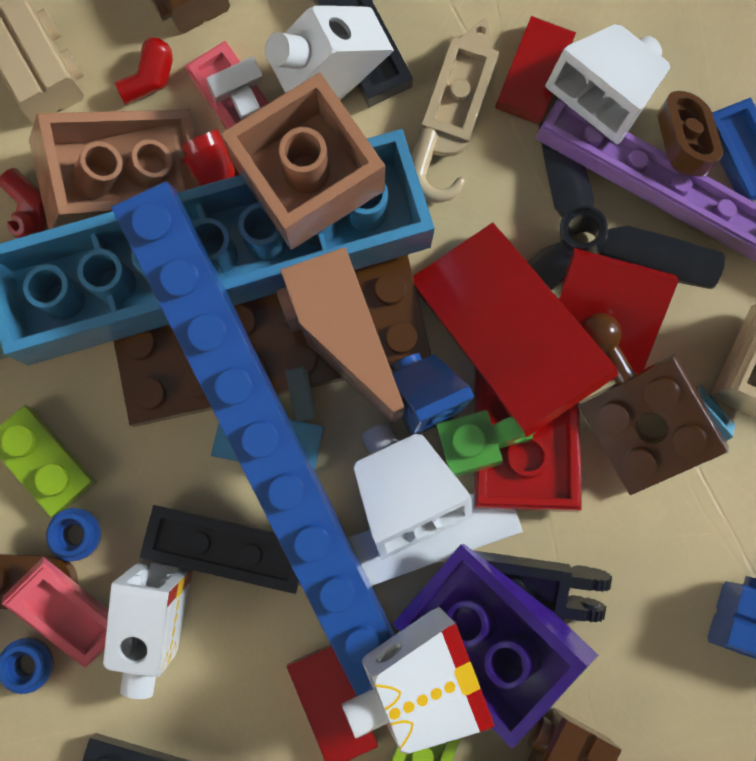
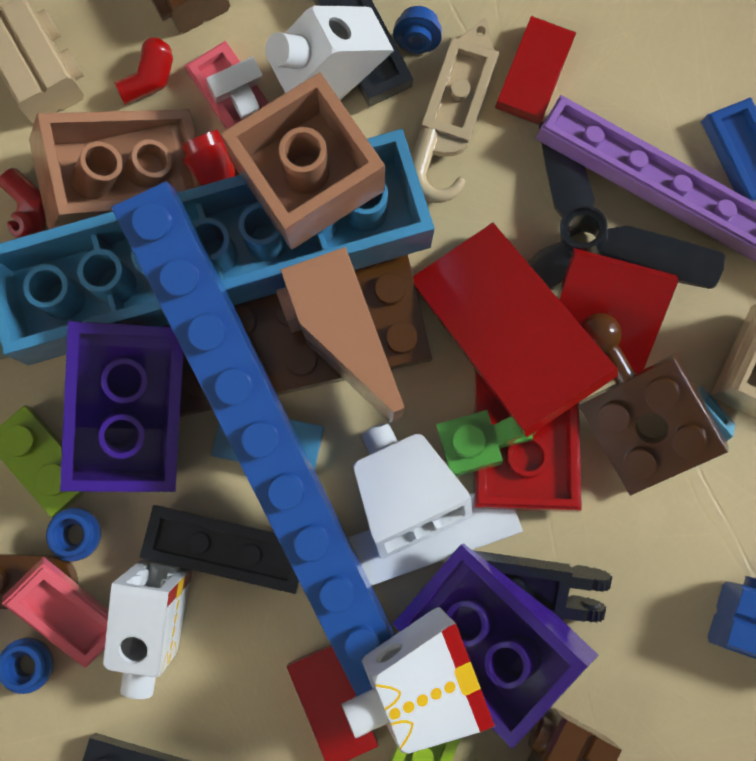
(121, 408): none -> dark purple slope
(300, 394): sand green tile -> none
(417, 30): none -> blue plate
(429, 392): blue slope -> none
(609, 78): white torso -> none
(689, 134): reddish brown plate -> none

